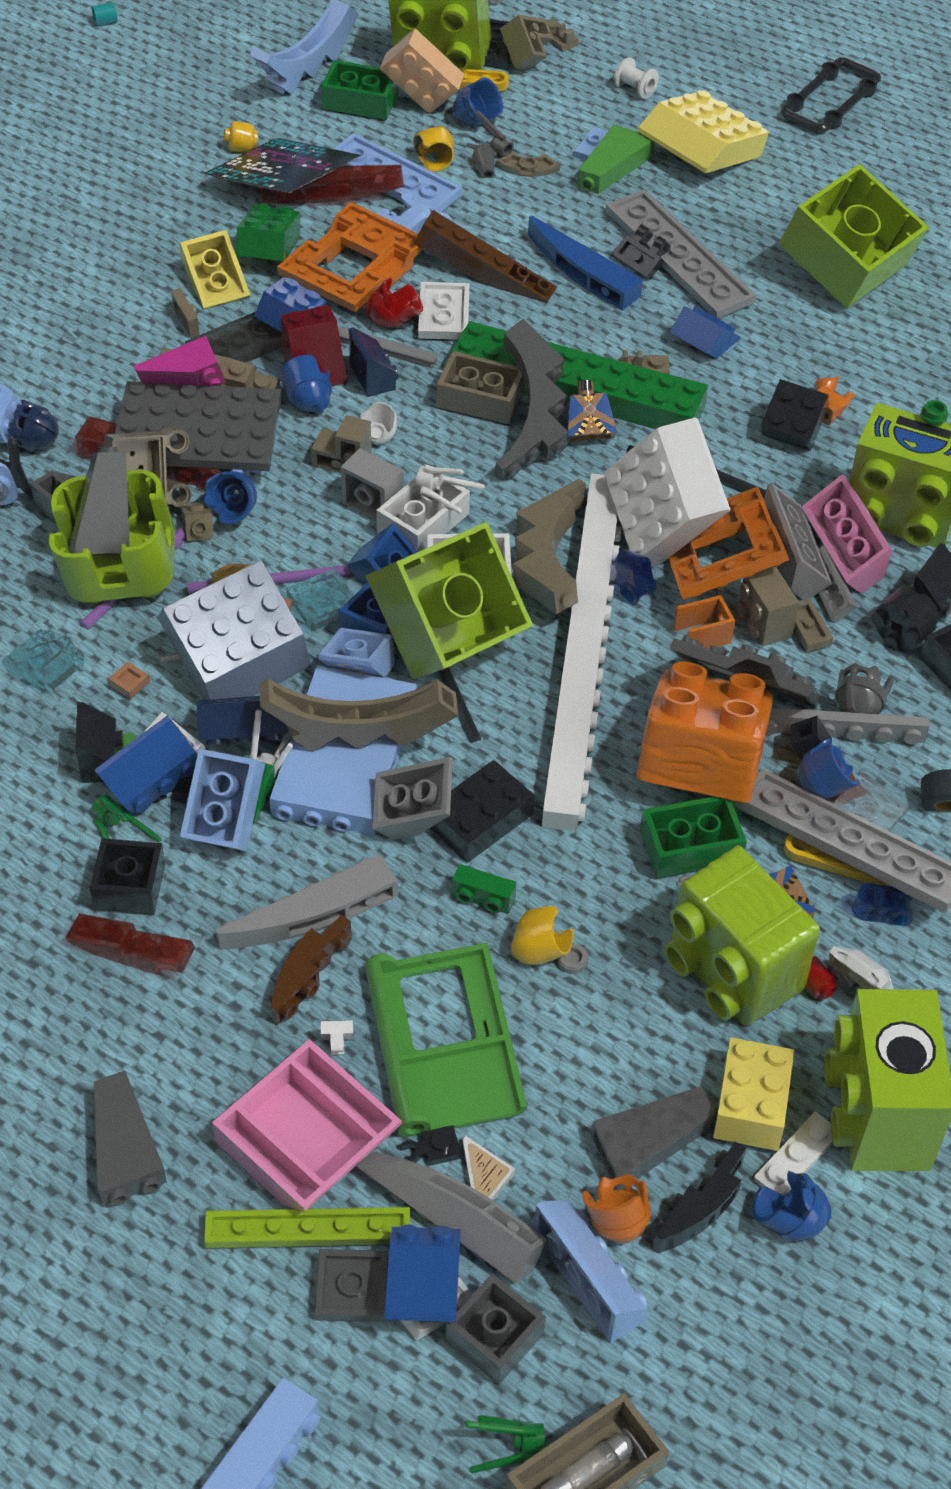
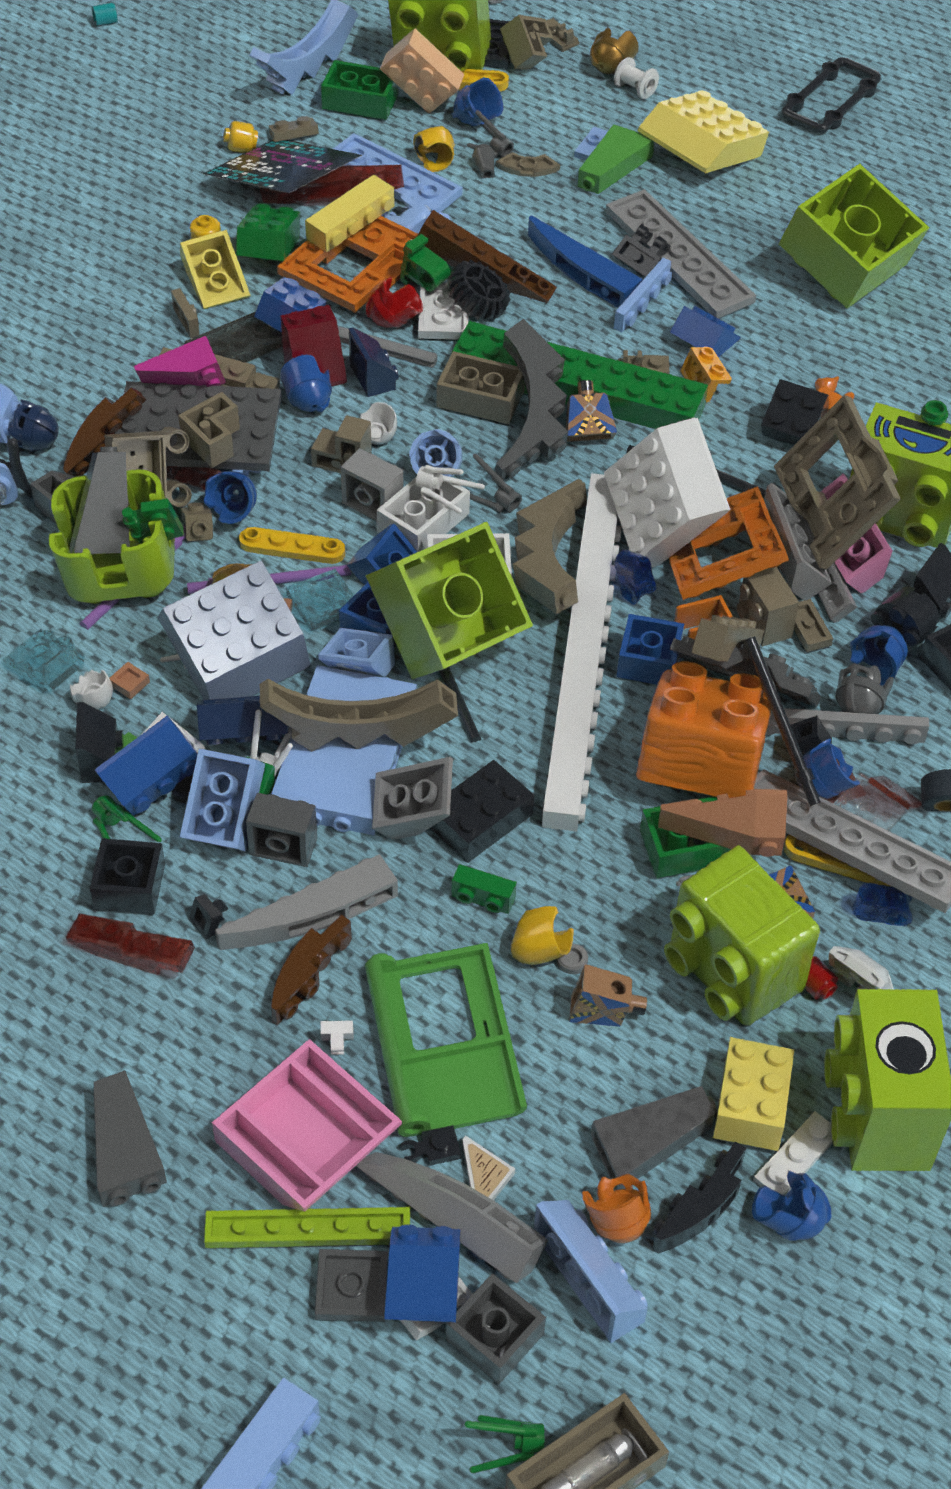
(93, 689): none -> white hair
(103, 419): none -> reddish brown slope
(150, 511): none -> green plate
(204, 226): none -> yellow head
(207, 915): none -> black tile
(211, 428): none -> dark tan brick
(282, 829): none -> dark grey brick
(287, 130): none -> dark tan plate
(292, 545): none -> yellow plate
(349, 213): none -> light yellow brick
(423, 265): none -> green pin
(436, 450): none -> light blue cylinder
(478, 290): none -> black gear
(505, 496): none -> dark grey plant
(604, 998): none -> medium nougat torso
(609, 52): none -> pearl gold helmet
(640, 297): none -> light blue plate
(646, 648): none -> blue brick
(705, 367): none -> light orange bracket
(720, 636): none -> dark tan arch
(749, 821): none -> nougat wedge
(803, 774): none -> black bar
(858, 502): none -> dark tan piece
(881, 648): none -> blue helmet
(895, 792): none -> clear red piece

